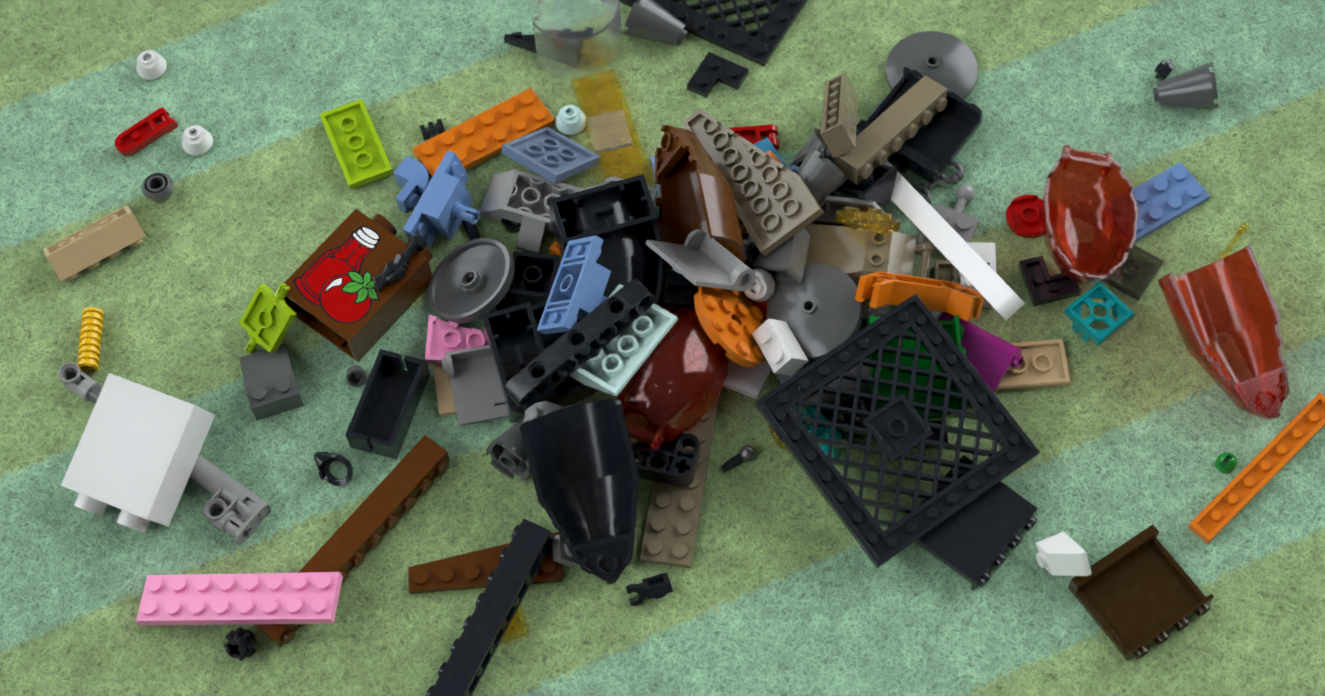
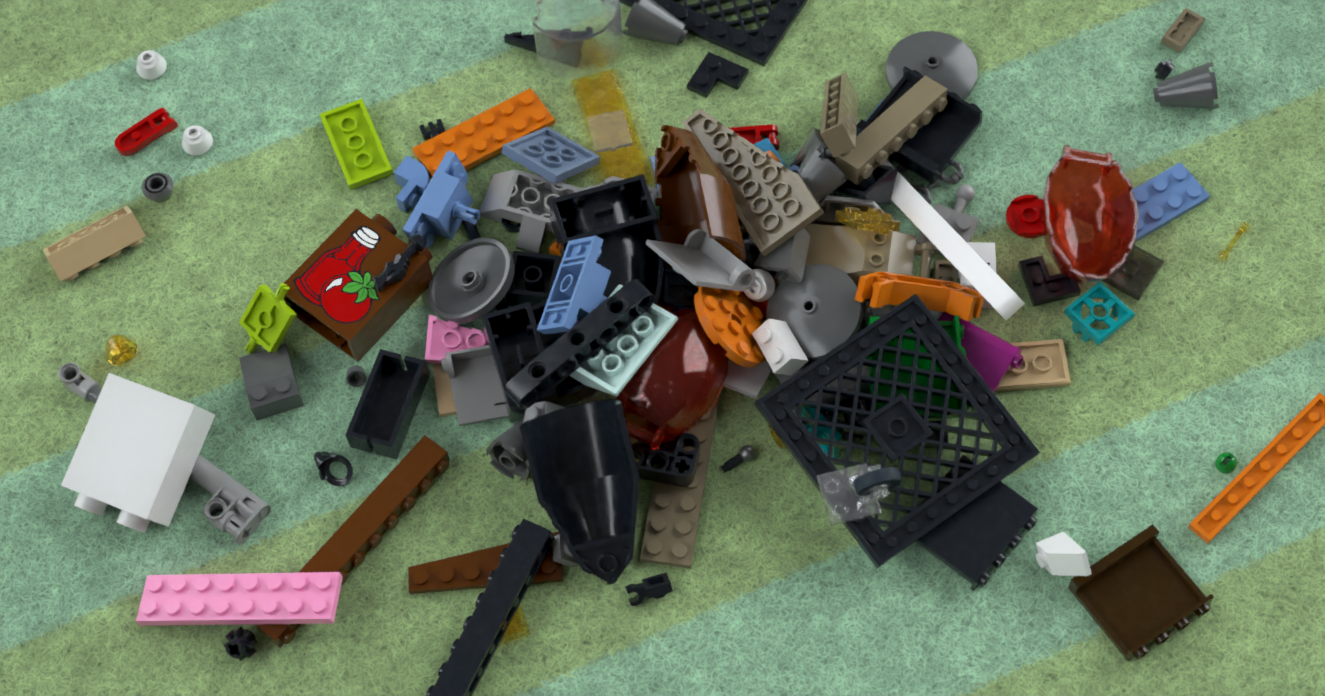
(90, 339): yellow piece -> none
(120, 349): none -> clear yellow cone
(570, 120): light aqua cone -> none
(856, 491): none -> clear plate
(1182, 30): none -> dark tan plate
(1232, 330): clear red windscreen -> none

